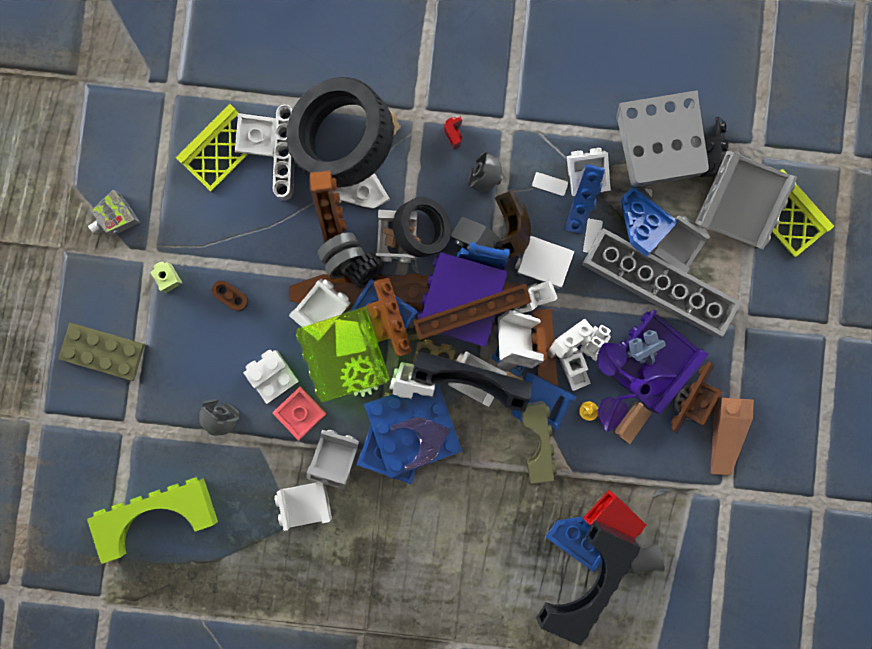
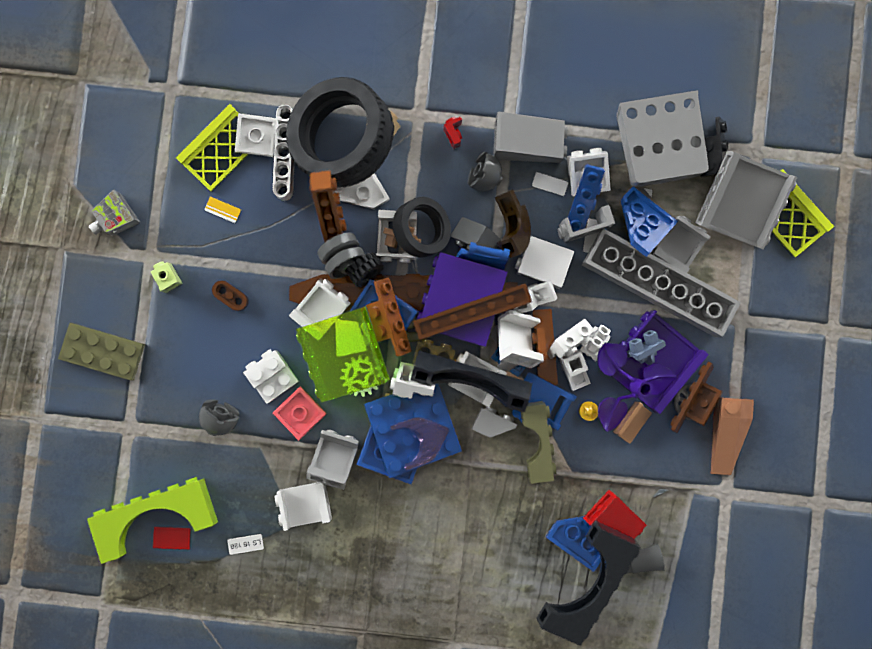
(171, 538): none -> red sticker
(222, 209): none -> yellow sticker
(245, 544): none -> white sticker
(491, 424): none -> light grey slope
(529, 138): none -> light grey slope
(604, 219): none -> light grey panel

